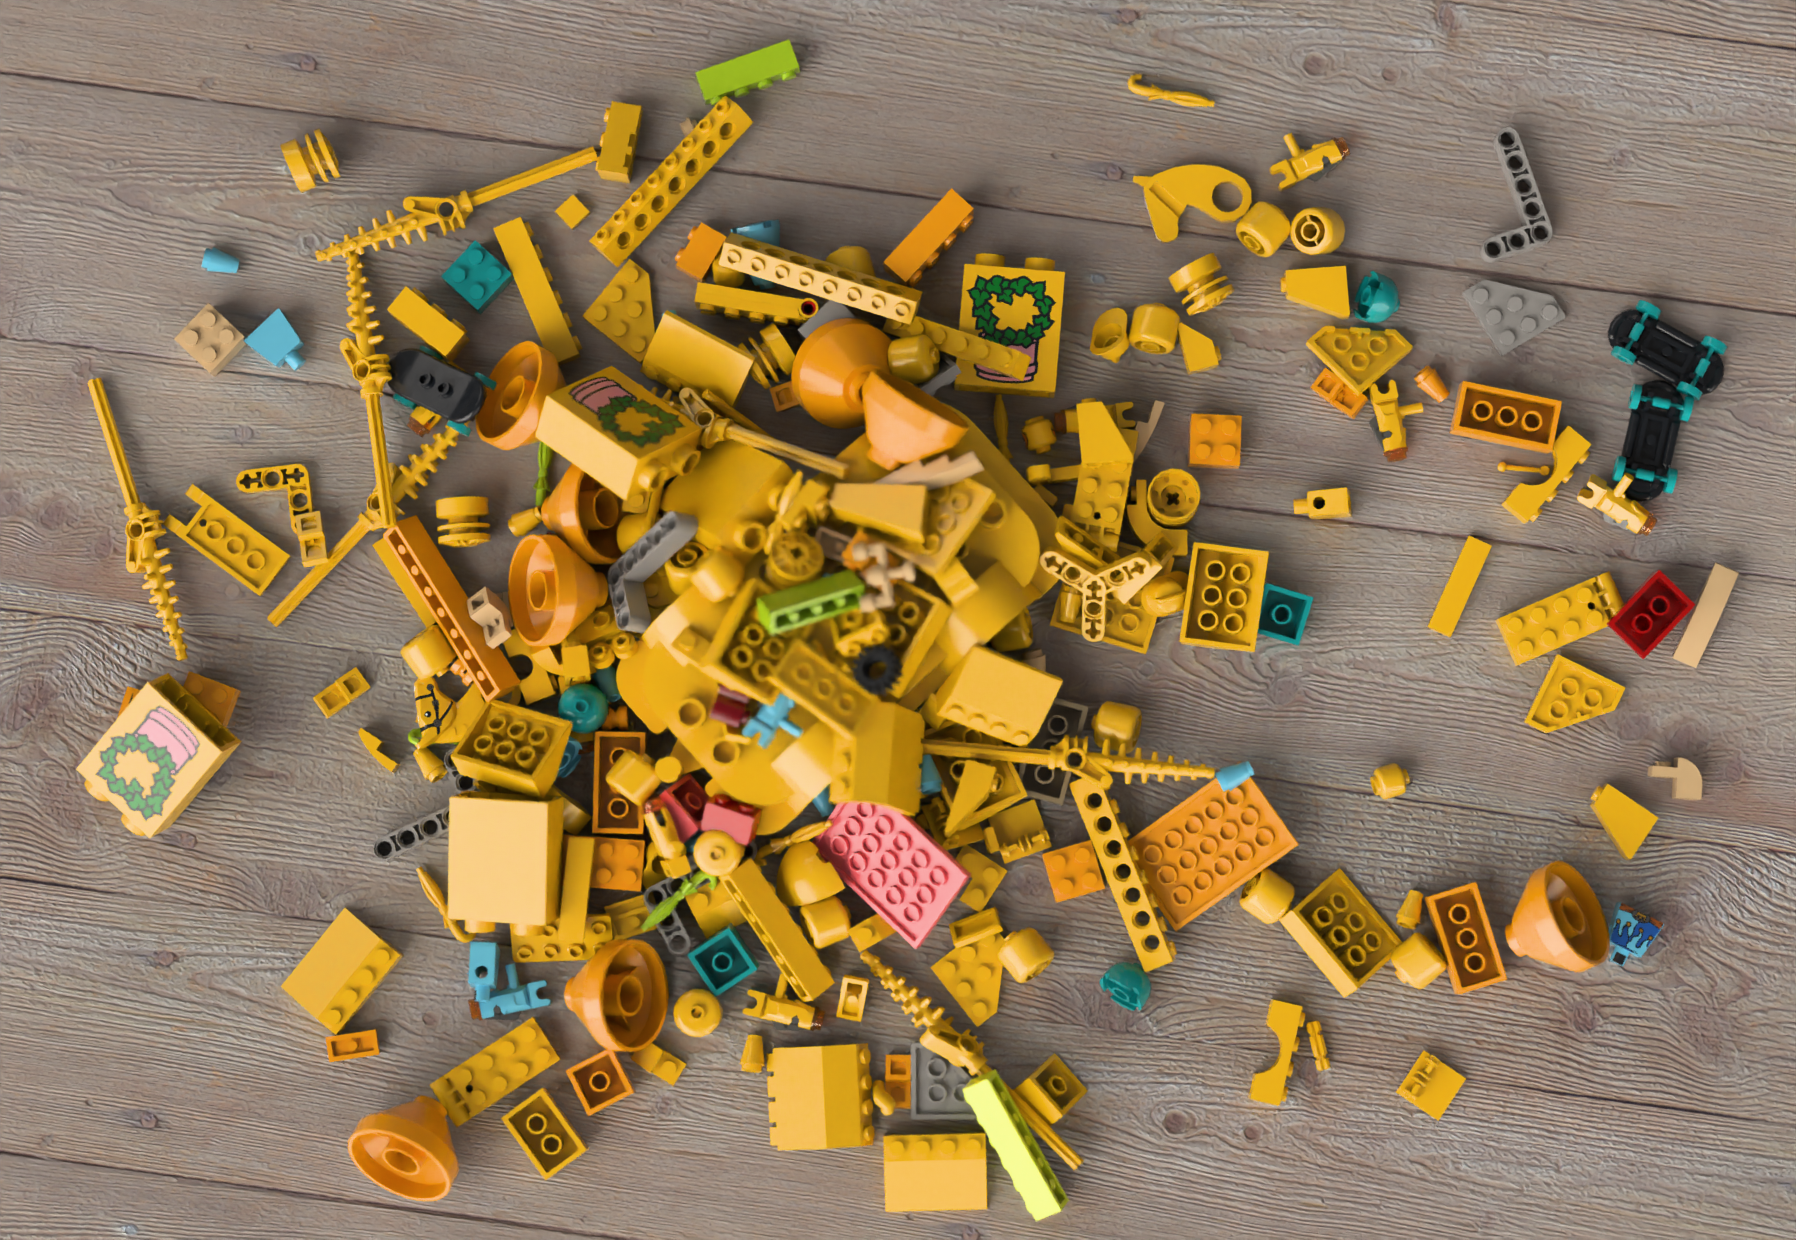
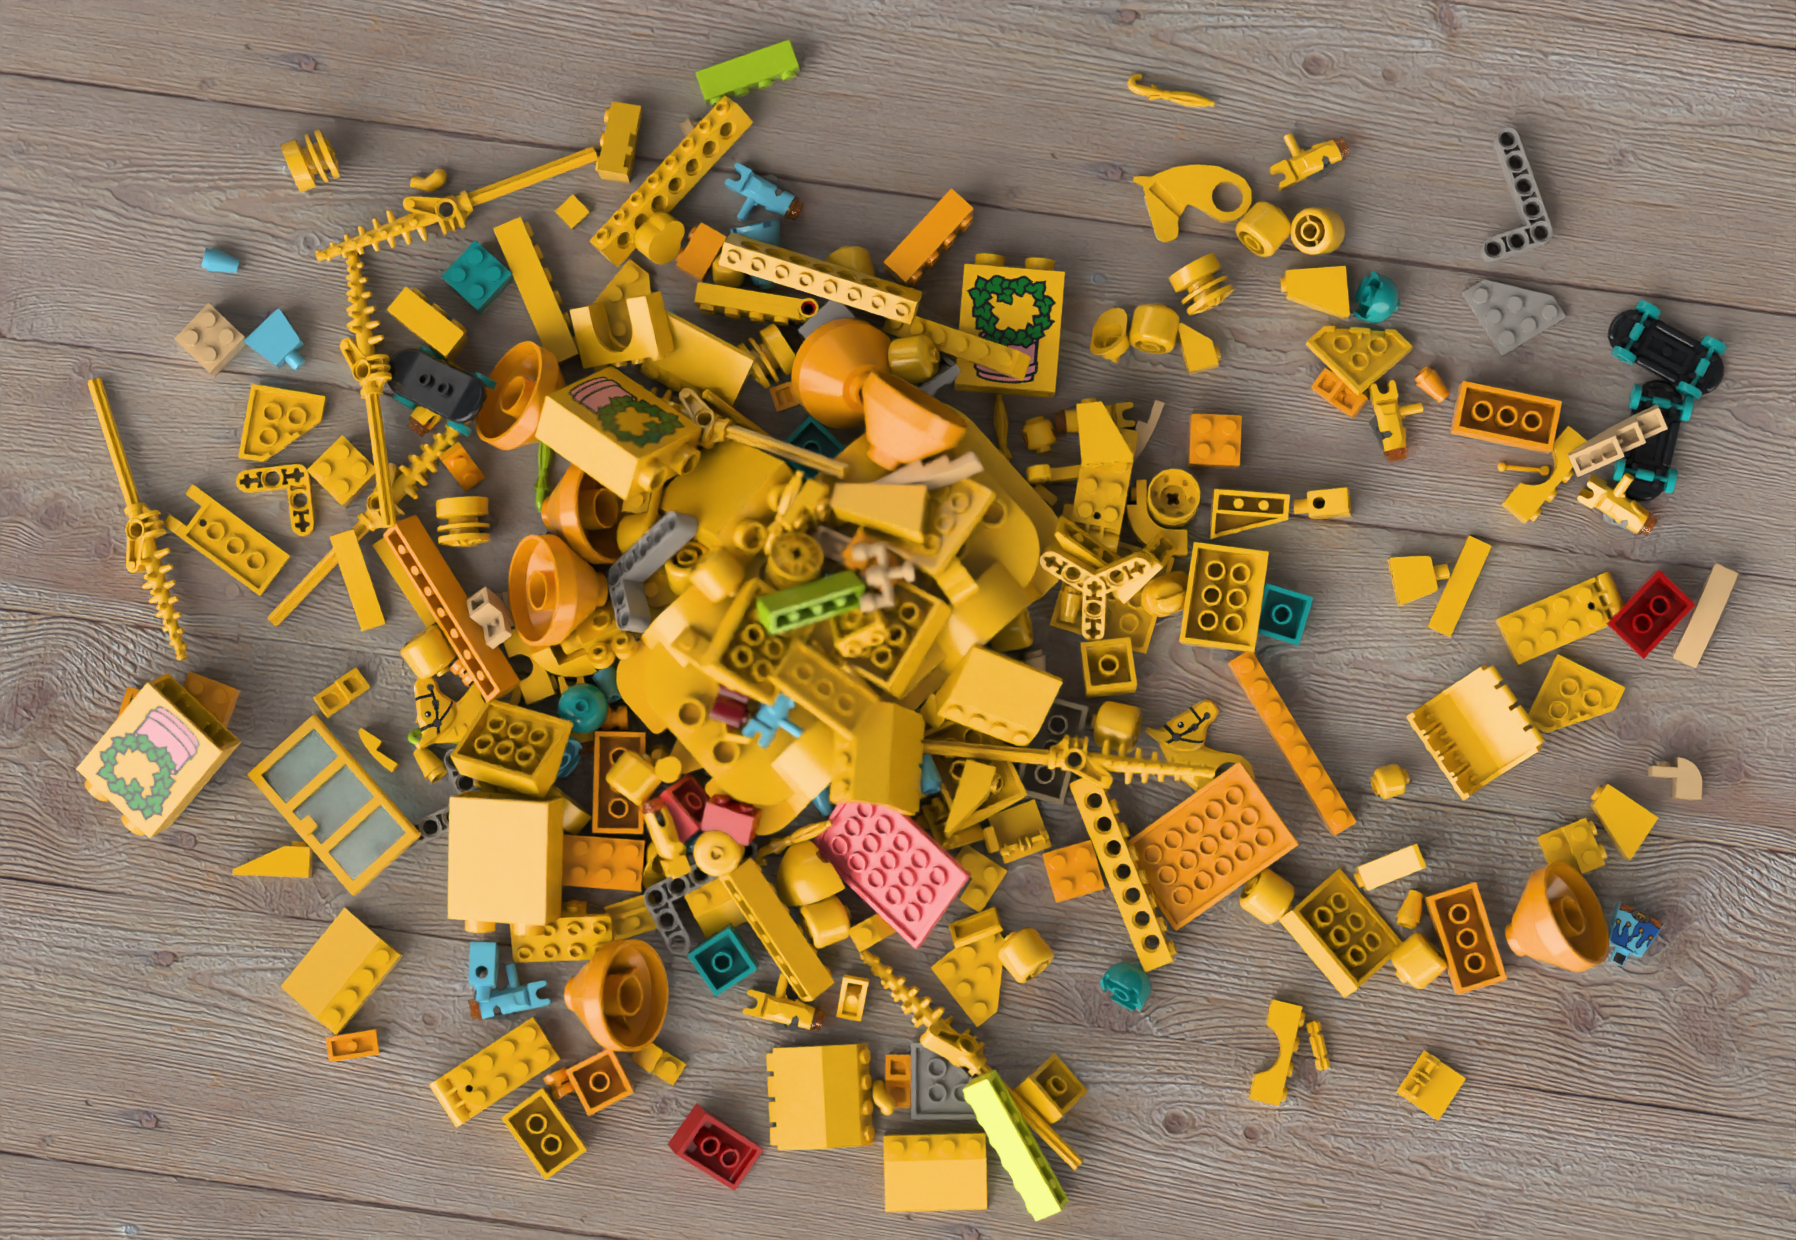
(276, 420): none -> yellow plate
(283, 862): none -> yellow slope
(312, 539): yellow slope -> none
(334, 805): none -> door
(343, 471): none -> yellow brick
(357, 579): none -> yellow tile
(407, 1149): light orange cone -> none
(430, 183): none -> yellow arm
(436, 897): yellow piece -> none
(462, 466): none -> light orange plate
(525, 521): yellow cone -> none
(559, 1083): none -> light orange wheel
(575, 664): yellow slope -> none
(576, 890): yellow slope -> none
(649, 338): none -> yellow arch
(658, 752): none -> yellow cone
(660, 237): none -> yellow piece
(665, 908): lime piece -> none
(704, 1003): yellow head -> none
(715, 1147): none -> red slope
(753, 1055): yellow cone -> none
(765, 192): none -> medium azure piece
(814, 438): none -> teal brick
(890, 676): black tyre -> none
(1108, 667): none -> yellow slope
(1185, 740): none -> yellow animal
(1234, 775): medium azure cone -> none
(1245, 509): none -> yellow wedge
(1291, 743): none -> light orange brick
(1389, 867): none -> yellow slope
(1415, 577): none -> yellow torso
(1476, 730): none -> yellow hinge
(1574, 845): none -> yellow plate
(1616, 440): none -> tan slope

